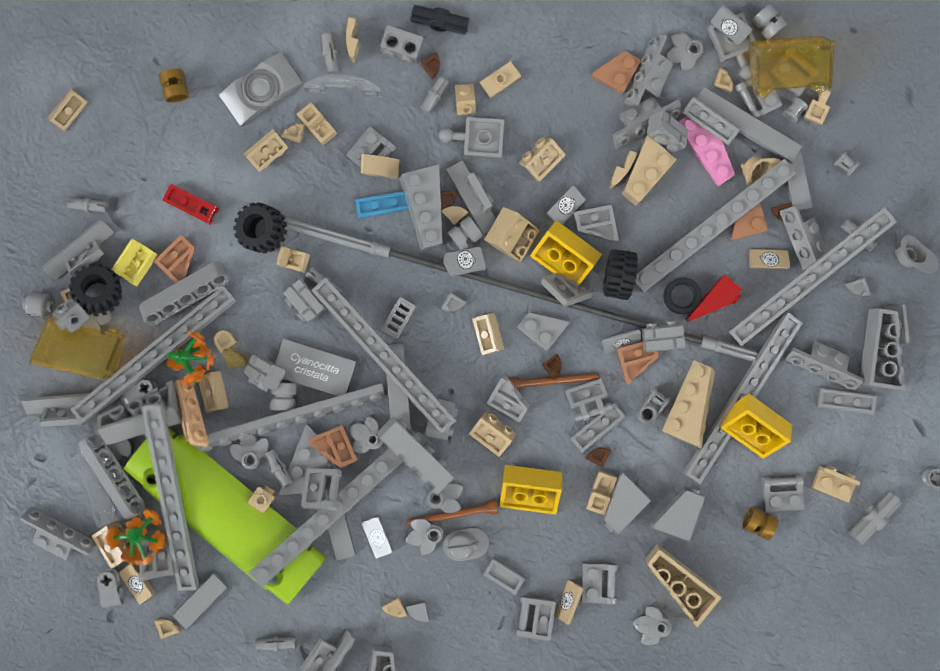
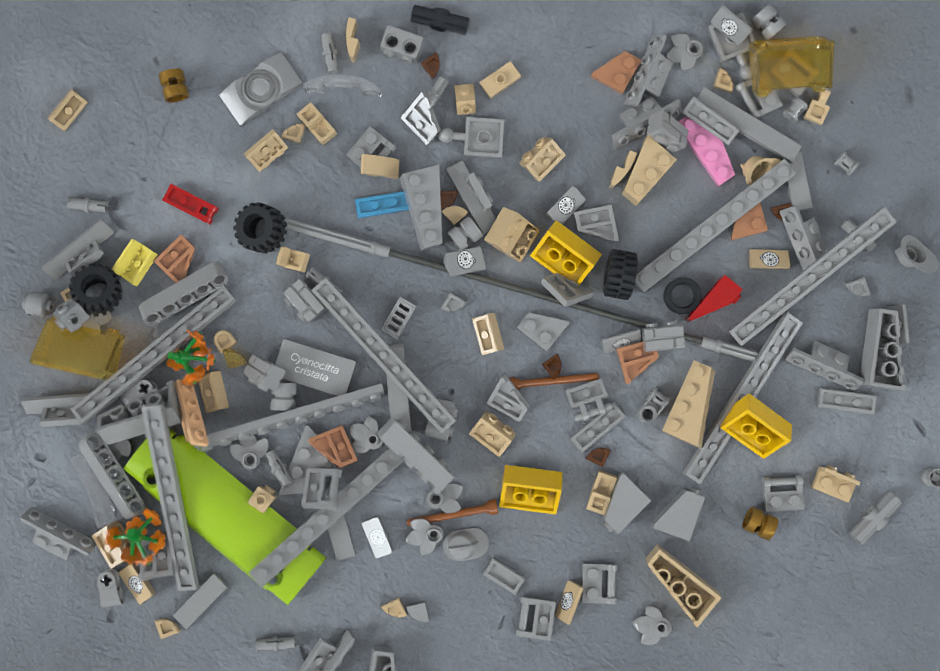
(422, 119): none -> wing

